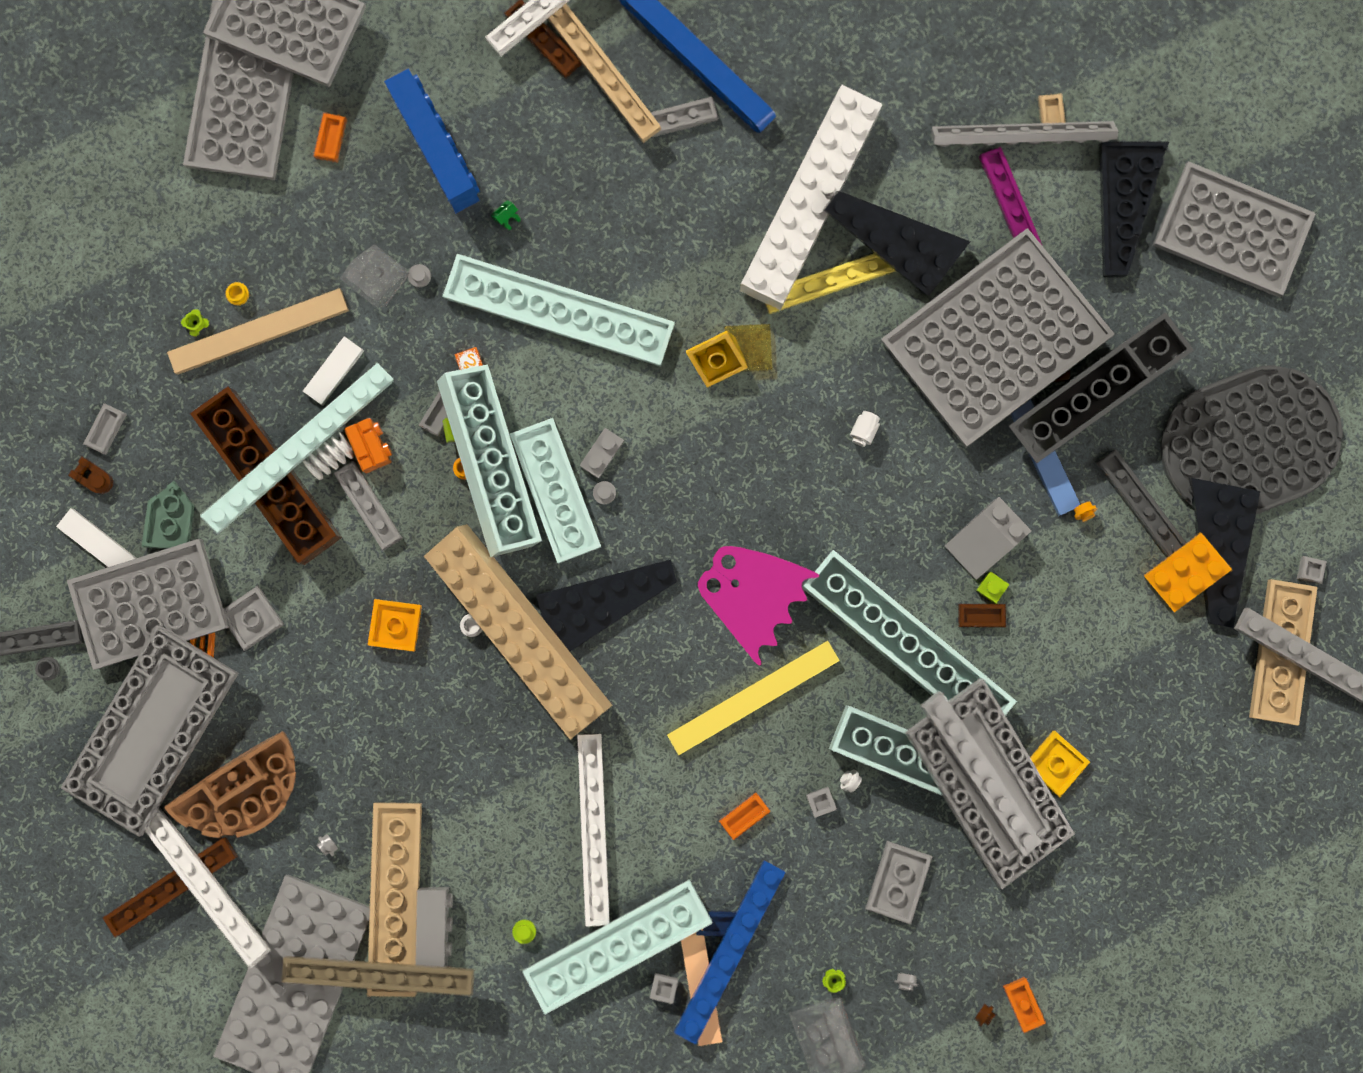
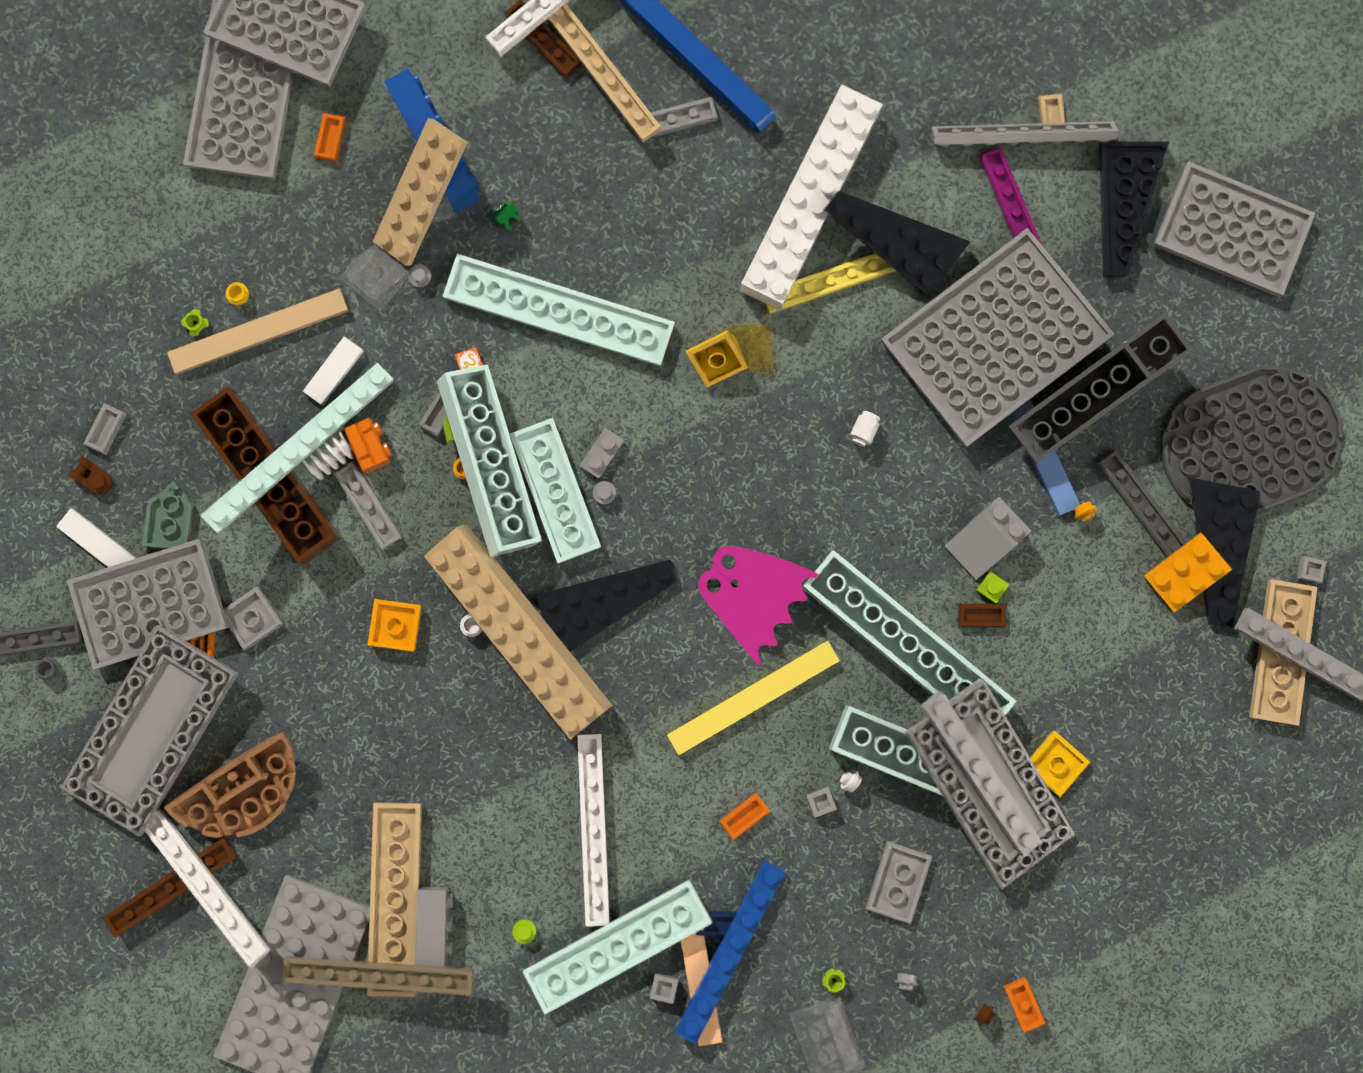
(327, 845): light grey plate -> none
(419, 191): none -> tan plate

